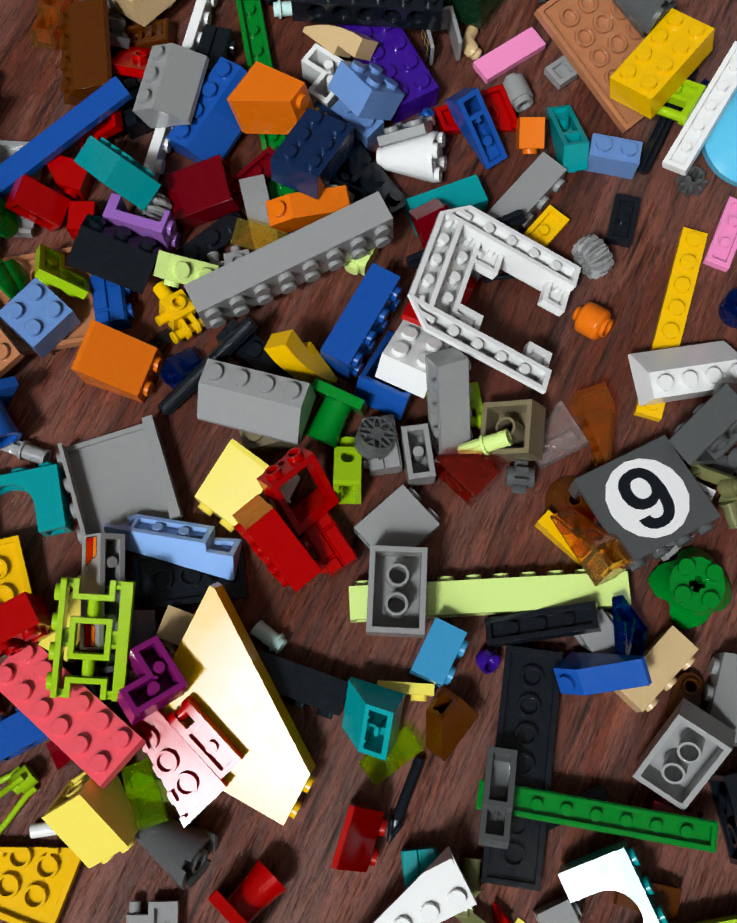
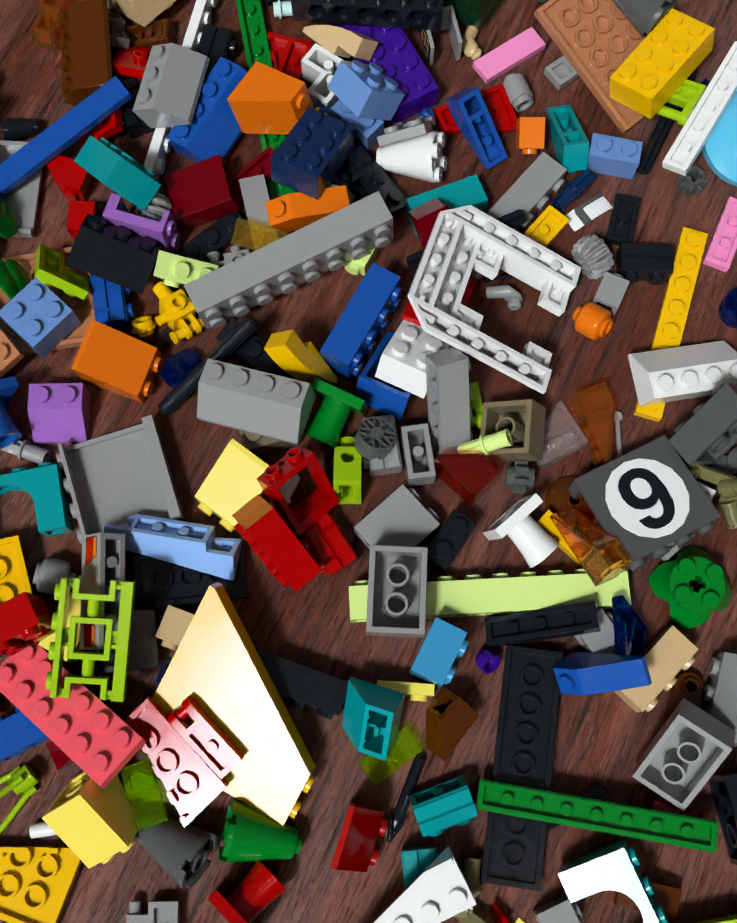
(18, 128): none -> black cone
(38, 202): red brick -> none
(50, 572): none -> light grey head
(59, 412): none -> medium lavender slope
(143, 326): none -> yellow plate
(157, 684): magenta brick -> none
(256, 837): none -> green cone
(269, 637): light aqua pin -> none
(288, 53): none -> red wing
(443, 806): none -> teal brick
(449, 541): none -> black brick
(497, 797): dark grey slope -> none
(507, 293): none -> light grey arm
(524, 531): none -> white plant
(572, 190): none -> dark blue axle
(588, 211): none -> white sticker
(611, 292): none -> light grey brick
(618, 417): none -> light grey hinge
(644, 262): none -> black brick

